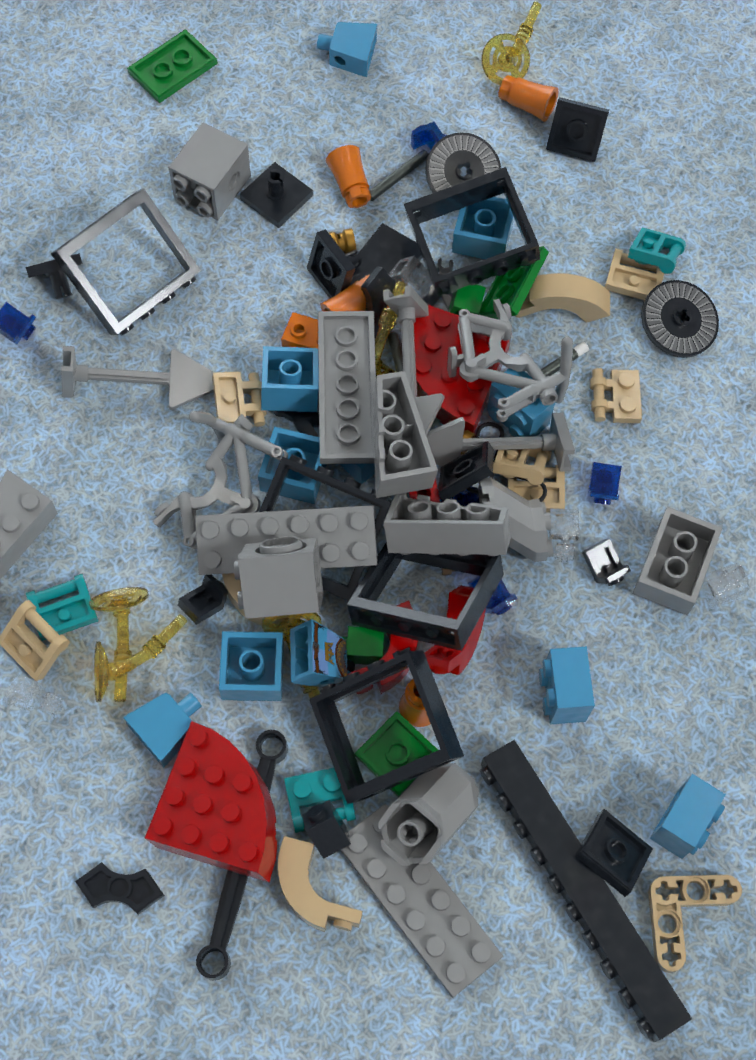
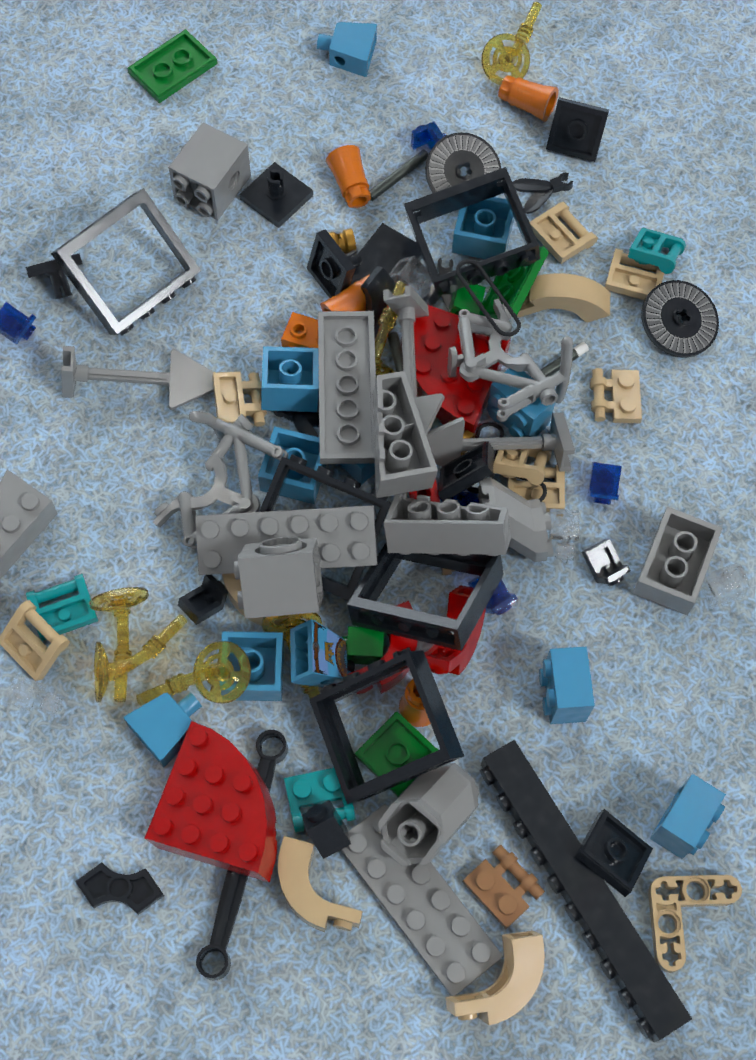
(212, 673): none -> clear yellow dish
(496, 893): none -> medium nougat plate
(508, 334): none -> black piece
(513, 988): none -> tan arch
(541, 189): none -> black piece
(557, 237): none -> tan plate

